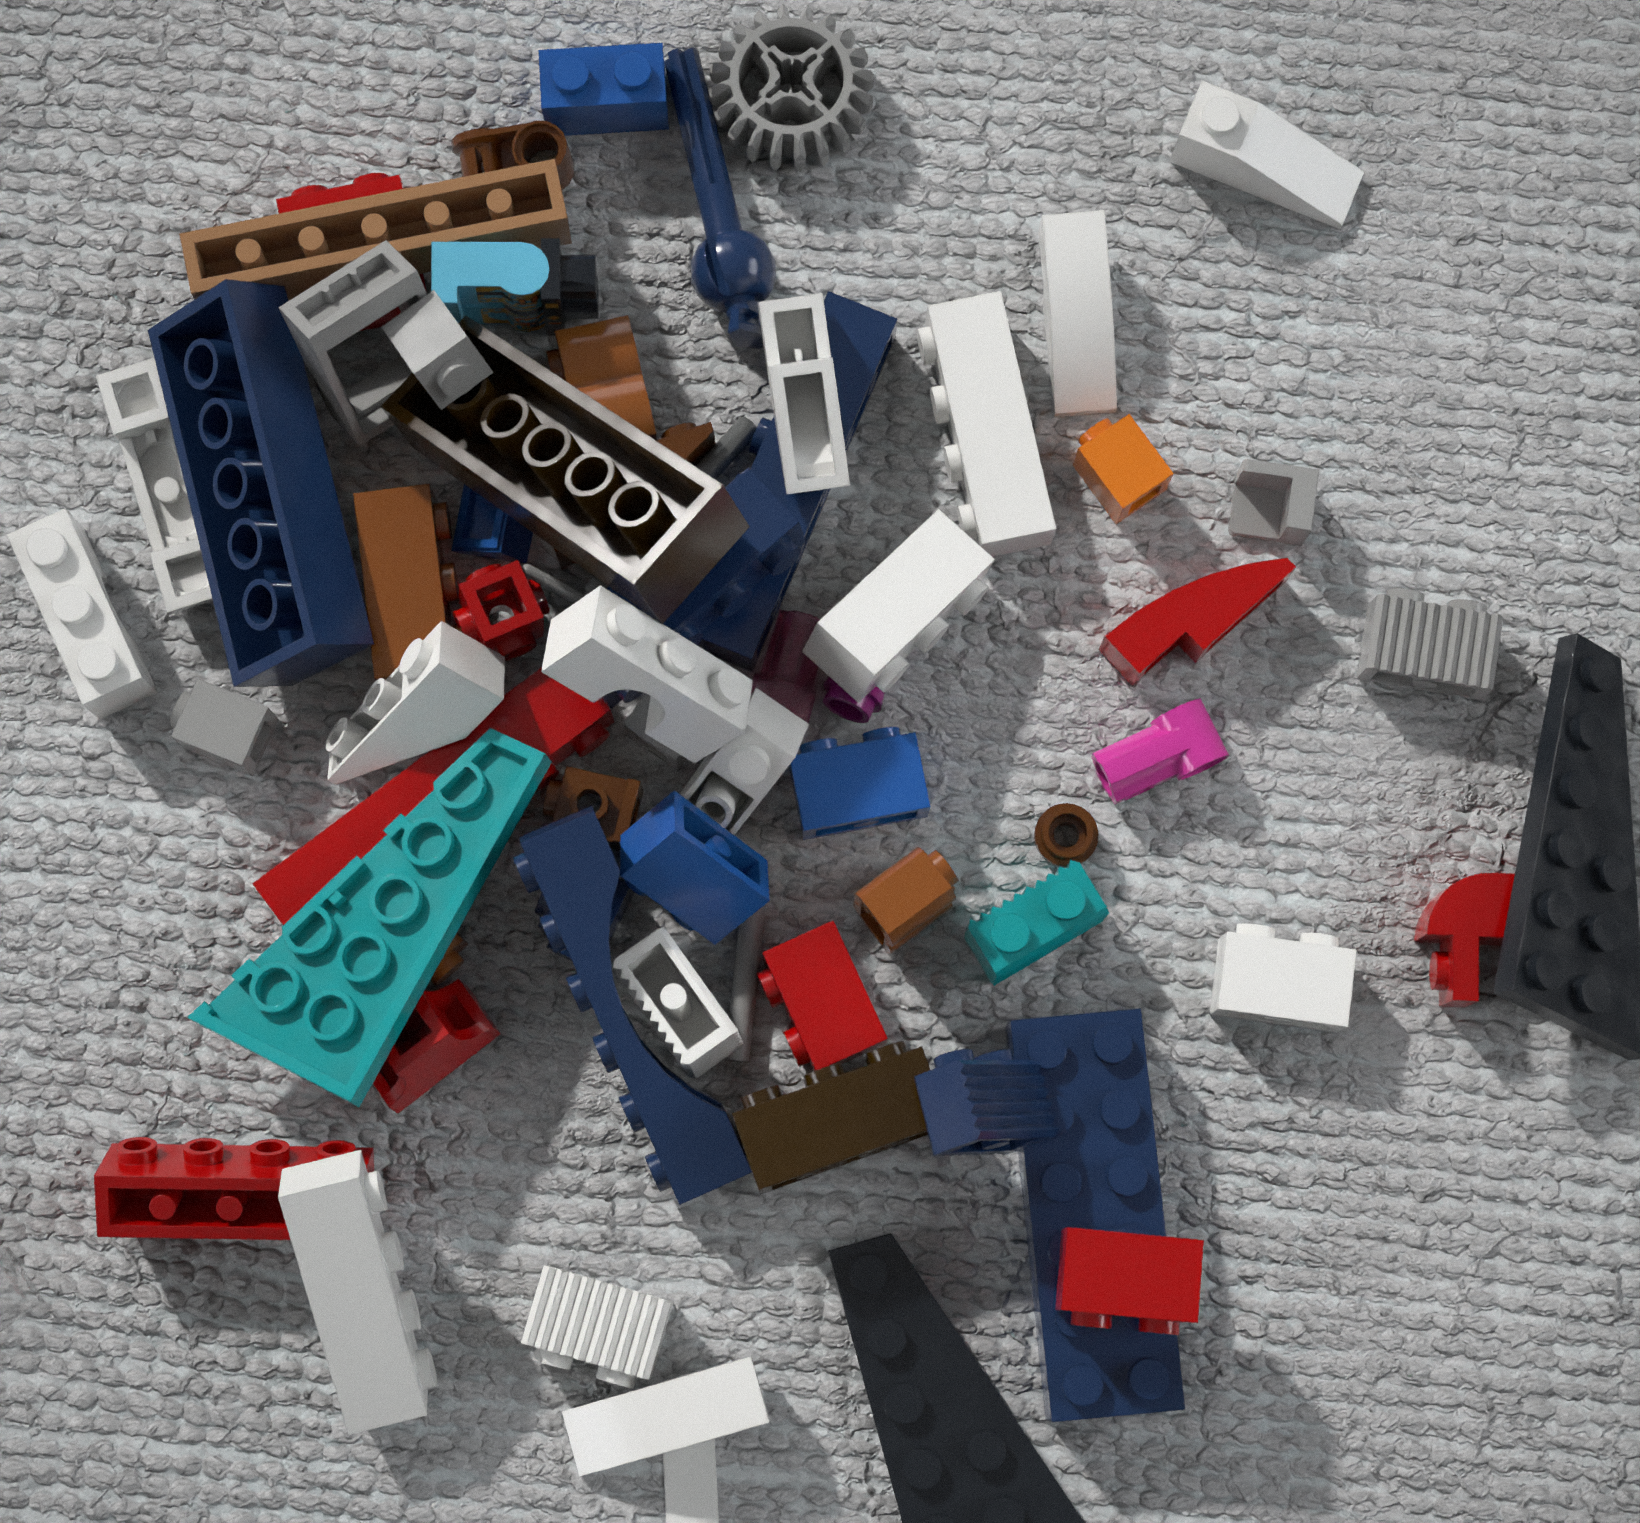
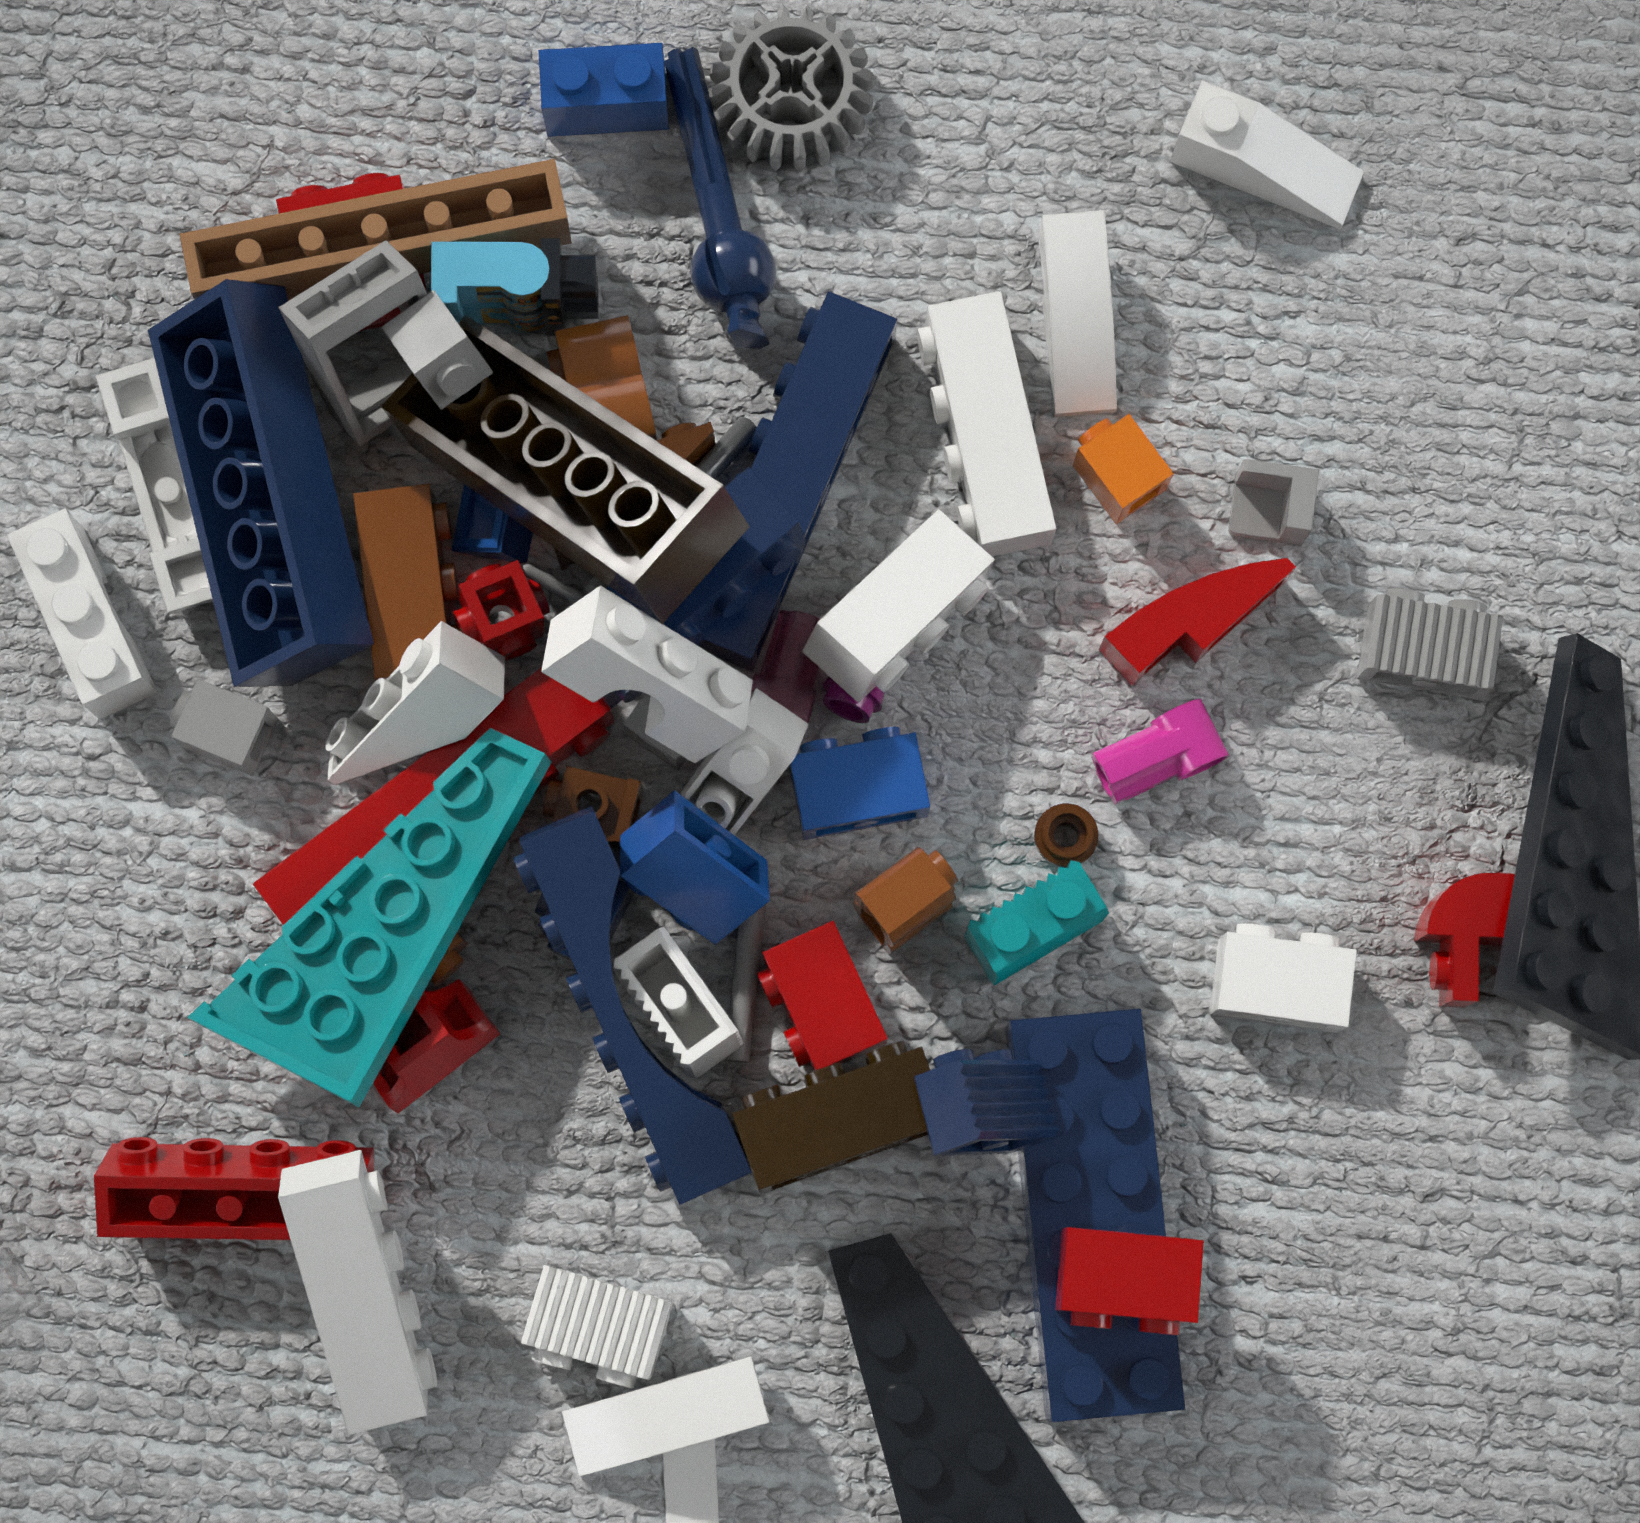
(512, 147): reddish brown piece -> none
(804, 393): white slope -> none

